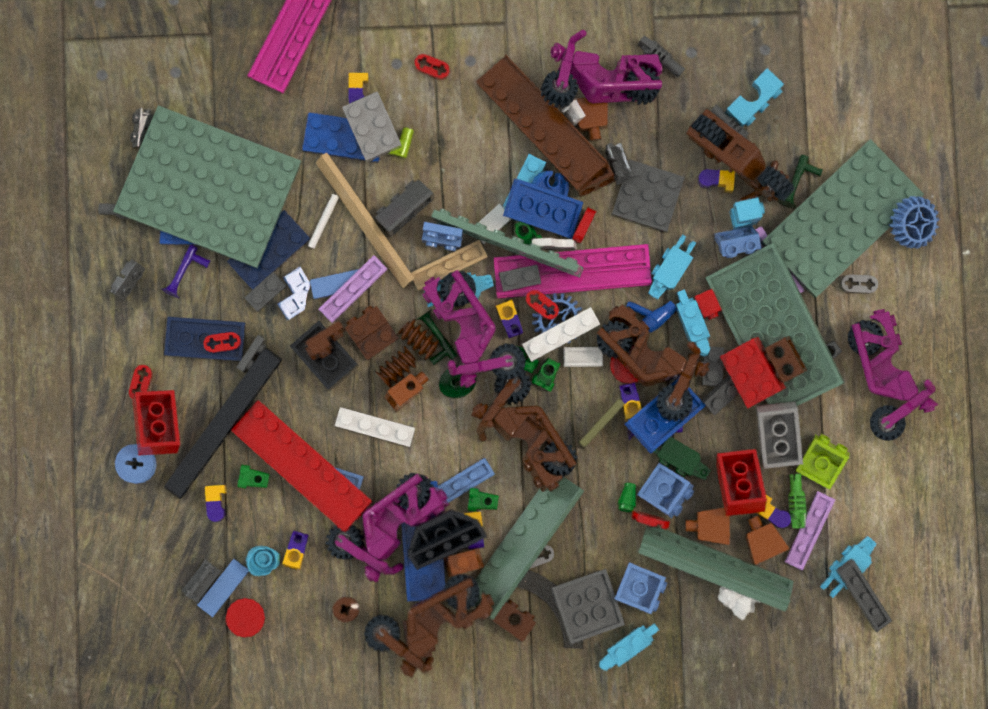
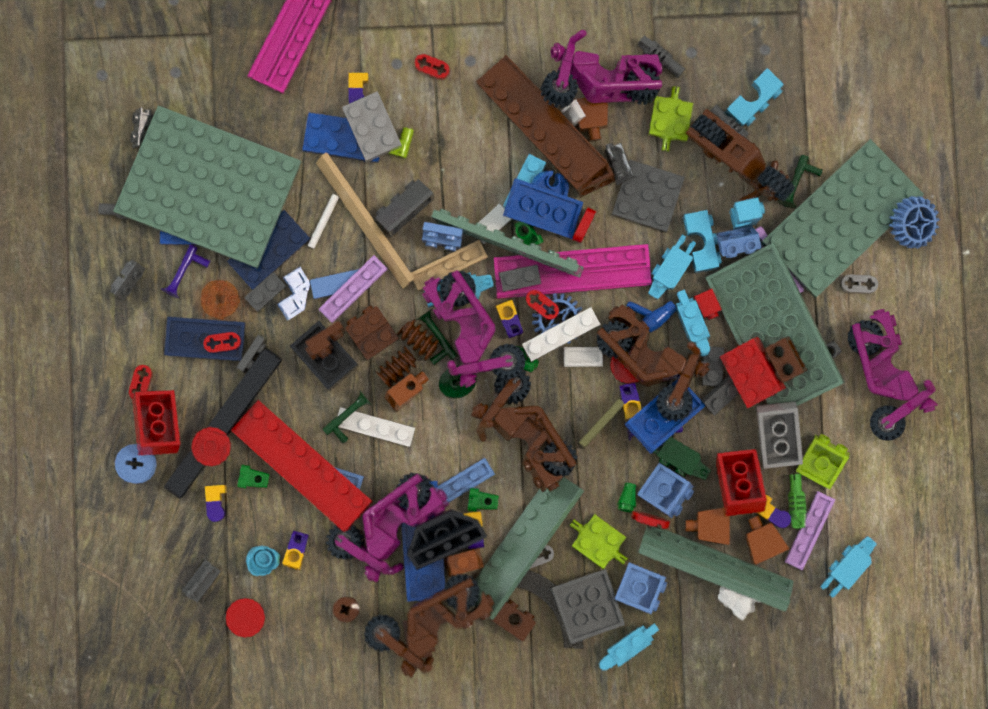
(209, 299): none -> clear orange plate
(211, 446): none -> red tile
(223, 587): medium blue tile -> none
(337, 421): none -> dark green piece
(544, 378): green plate -> none
(557, 244): white tile -> none
(598, 541): none -> lime plate
(670, 119): none -> lime plate
(700, 224): none -> medium azure arch
(717, 178): leg -> none
(863, 595): dark grey tile -> none

